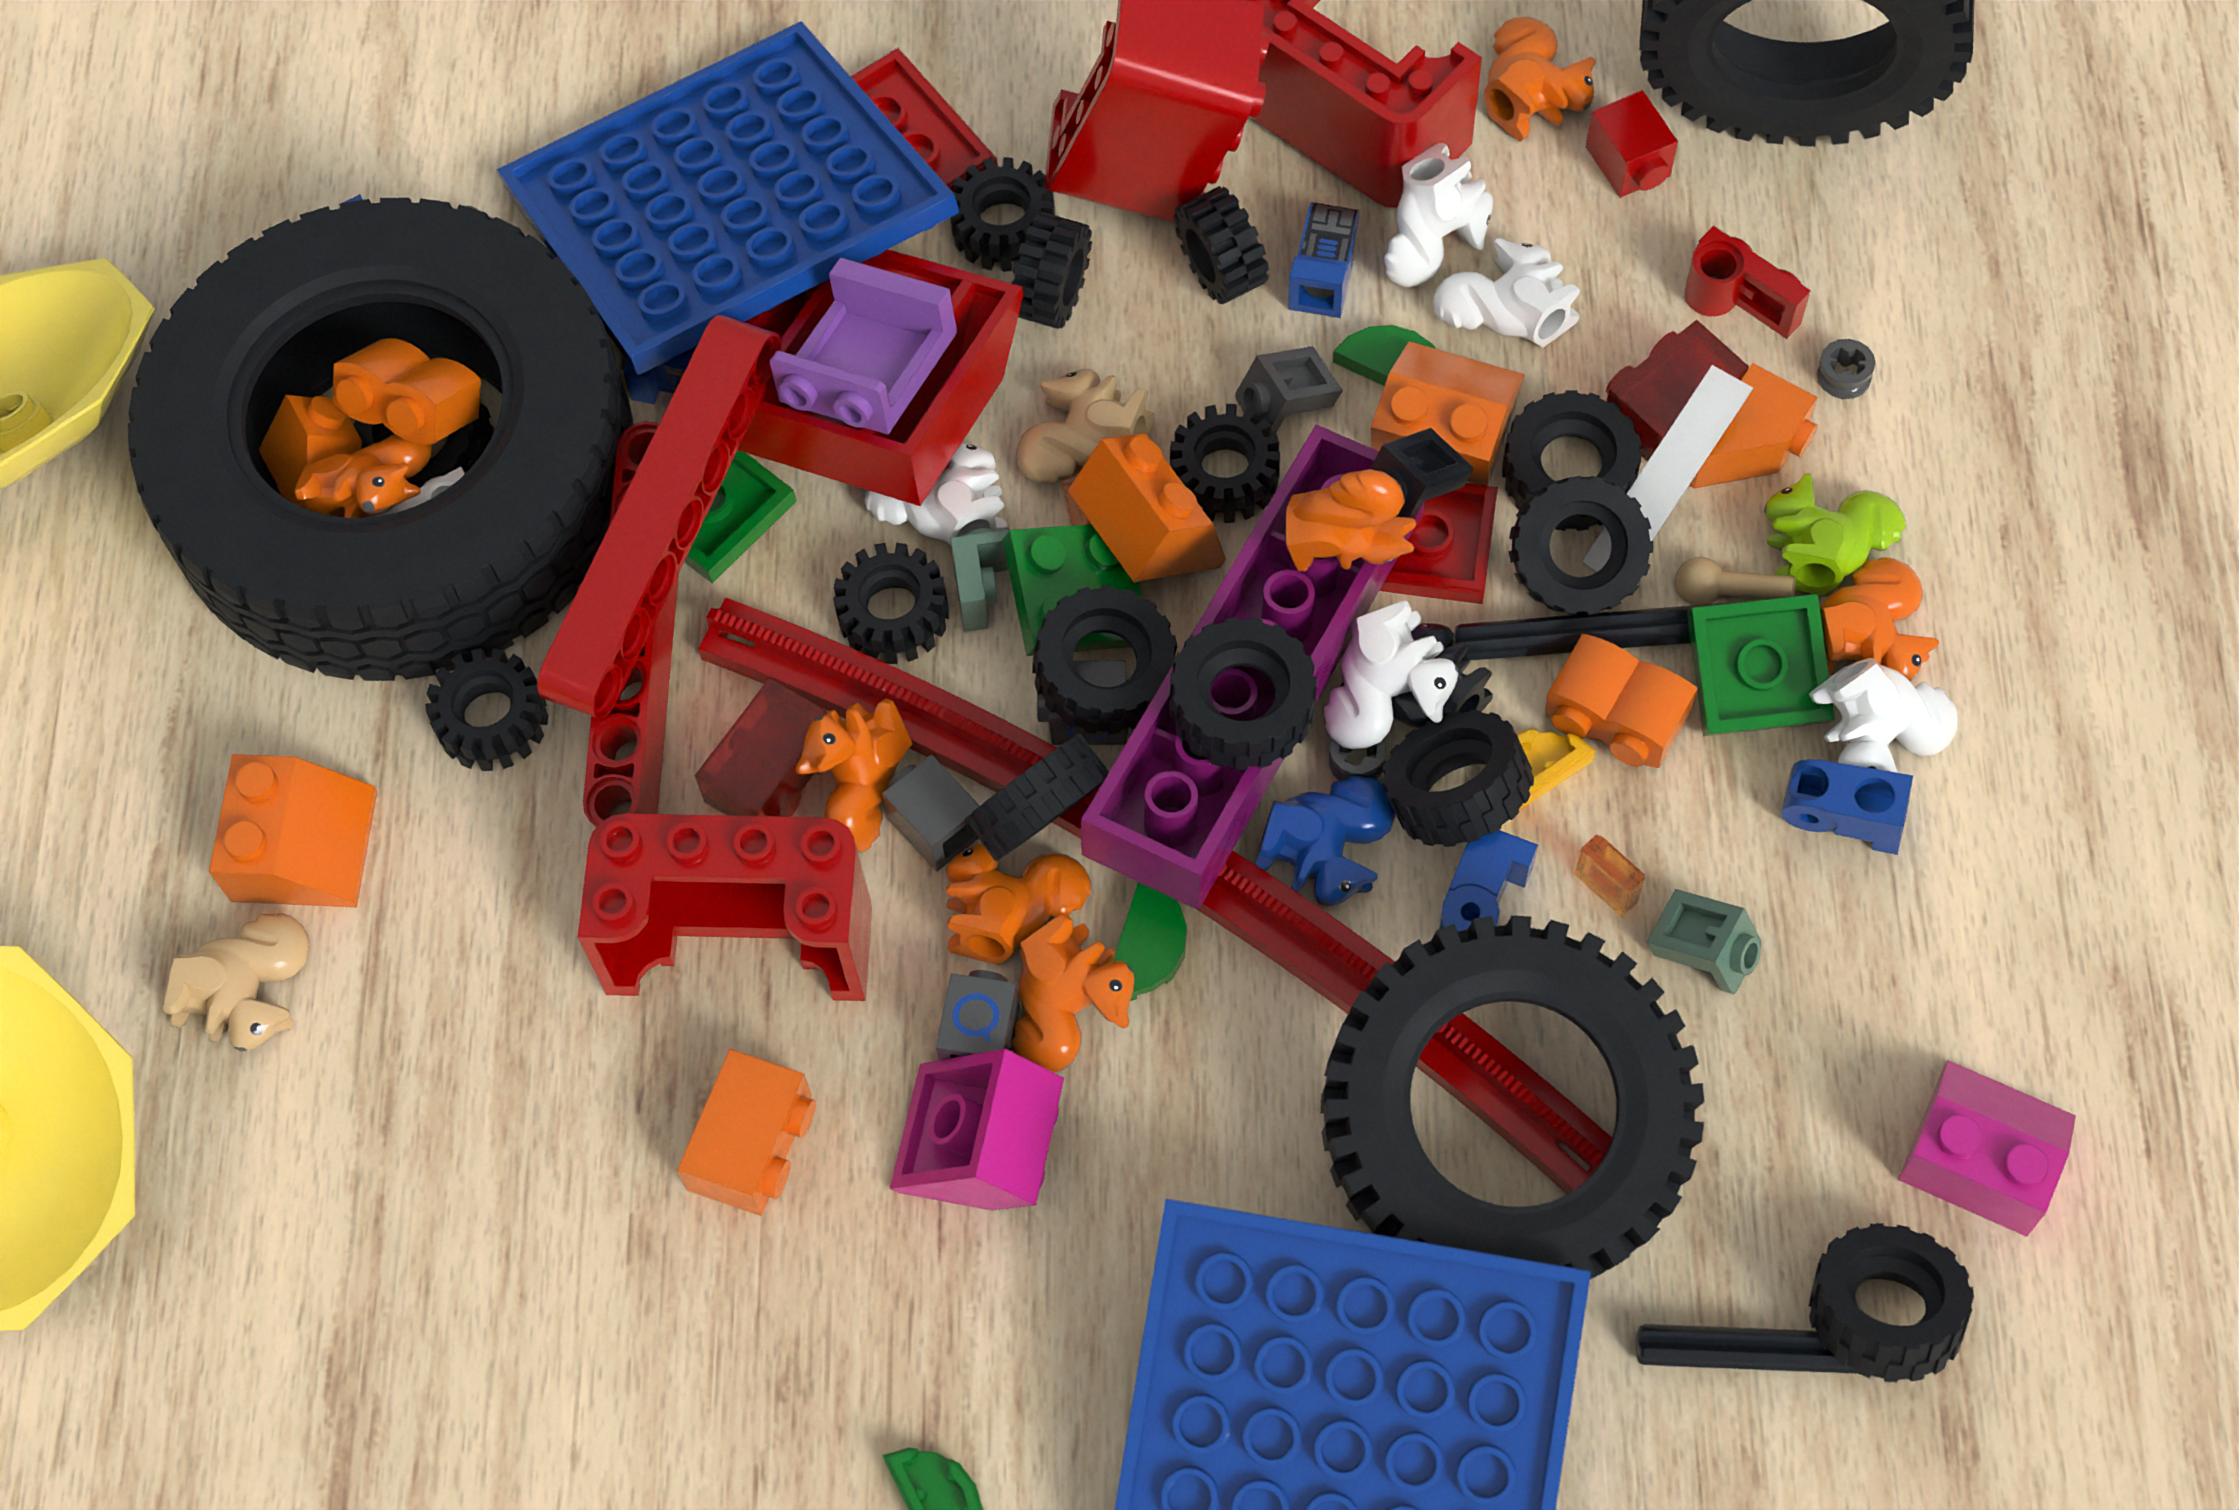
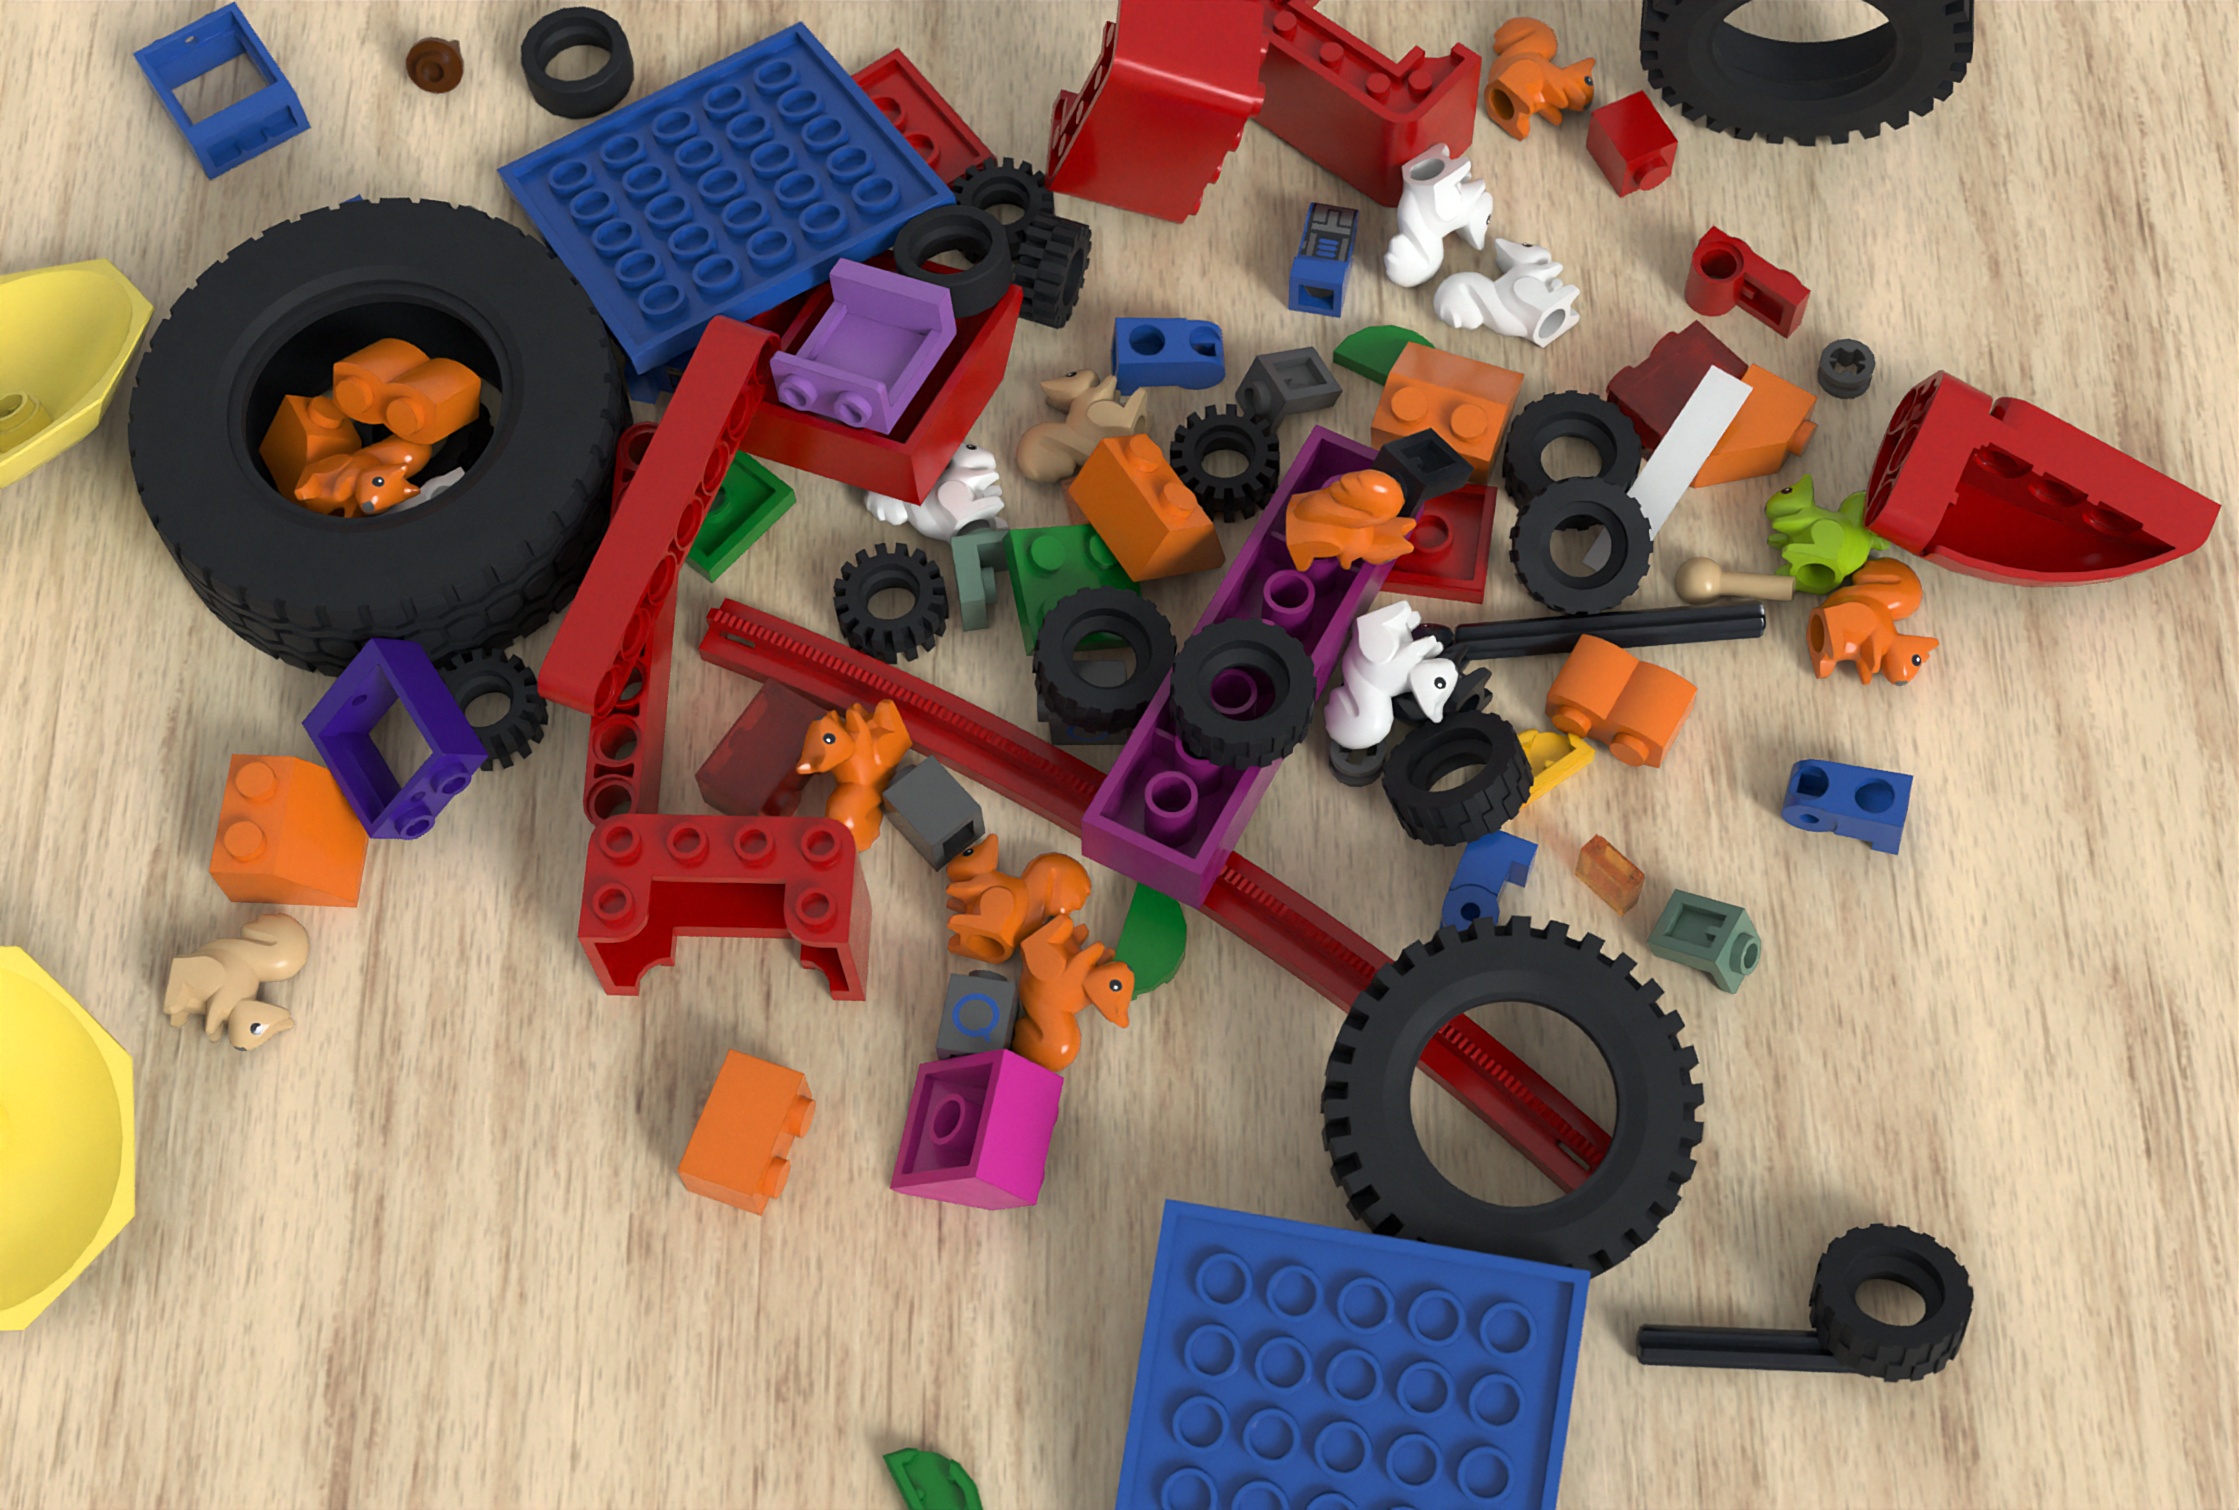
(242, 128): none -> blue window
(354, 706): none -> dark purple window
(435, 64): none -> reddish brown plate
(577, 28): none -> black tyre
(958, 229): none -> black tyre
(1037, 797): black tyre -> none
(1166, 353): none -> blue leg
(1221, 245): black tyre -> none
(1312, 834): blue animal -> none
(1759, 664): green plate -> none
(1885, 706): white animal -> none
(1989, 1149): dark pink slope -> none
(2022, 494): none -> red panel

